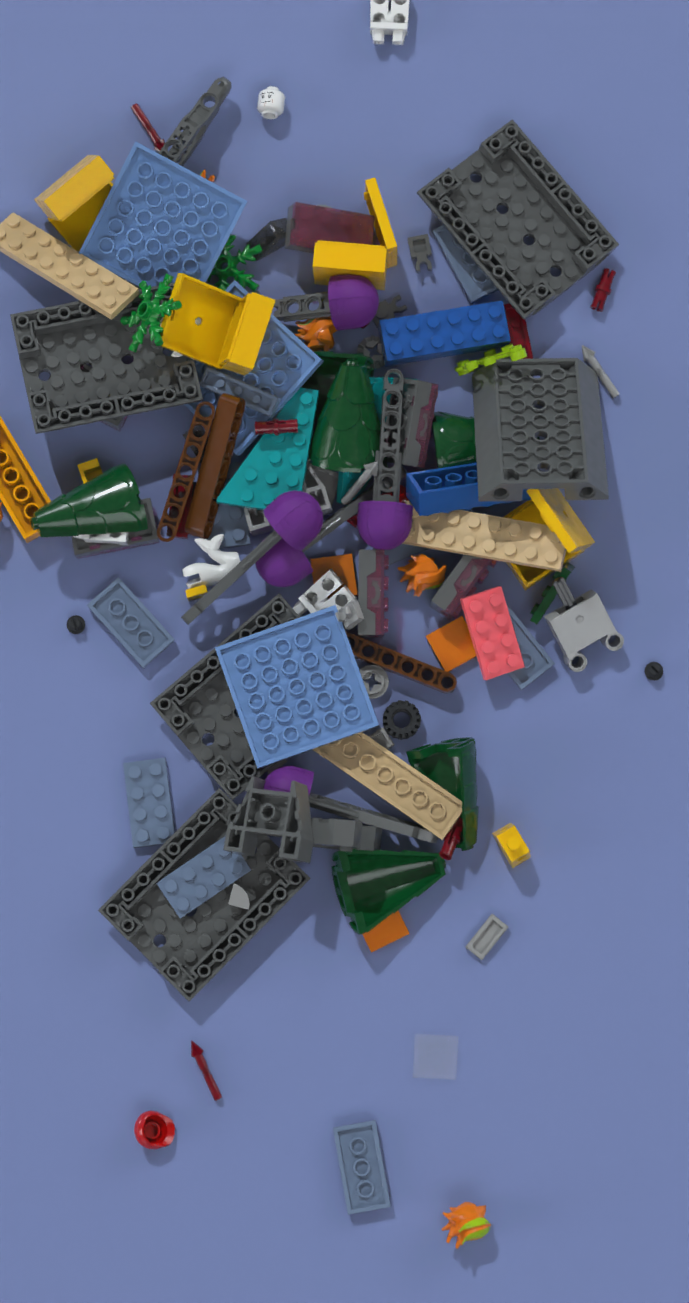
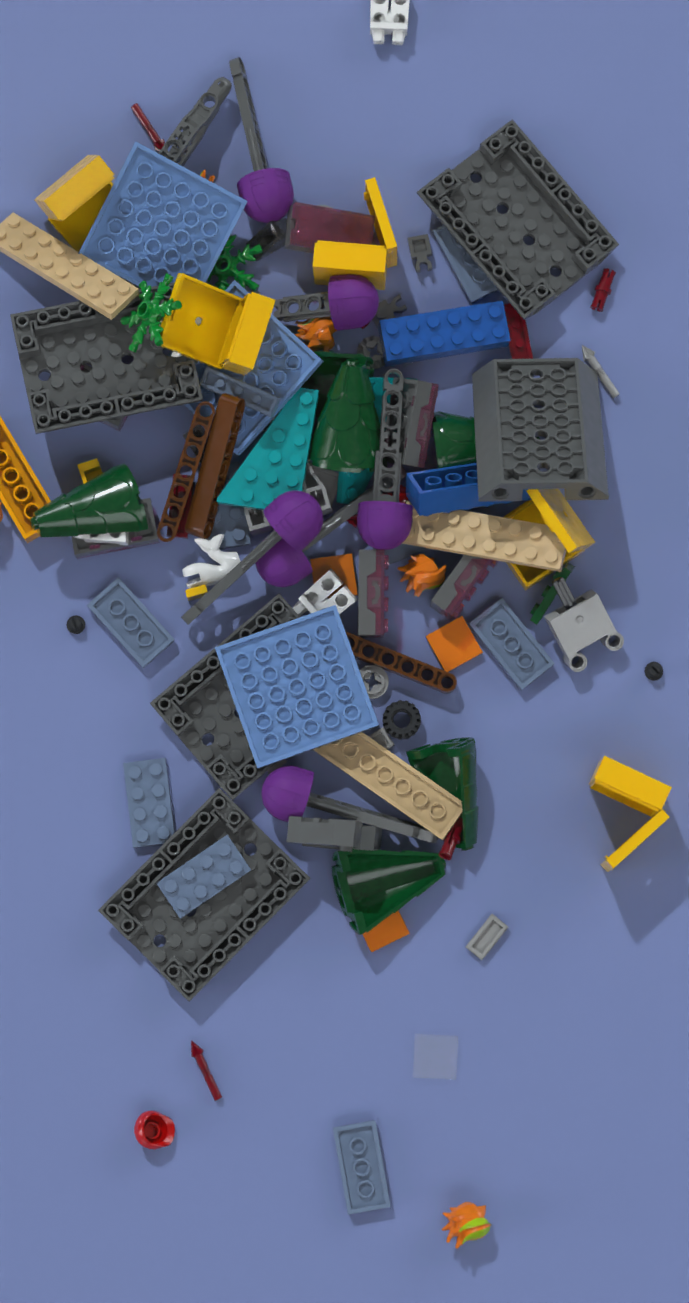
(239, 897): light grey tile -> none
(266, 189): none -> piece
(271, 102): white head -> none
(273, 815): dark grey wedge -> none
(276, 427): dark red pin -> none
(350, 614): light grey tile -> none
(370, 469): light grey piece -> none
(490, 357): lime plant -> none
(492, 633): coral plate -> none
(512, 844): yellow torso -> none
(635, 791): none -> yellow container

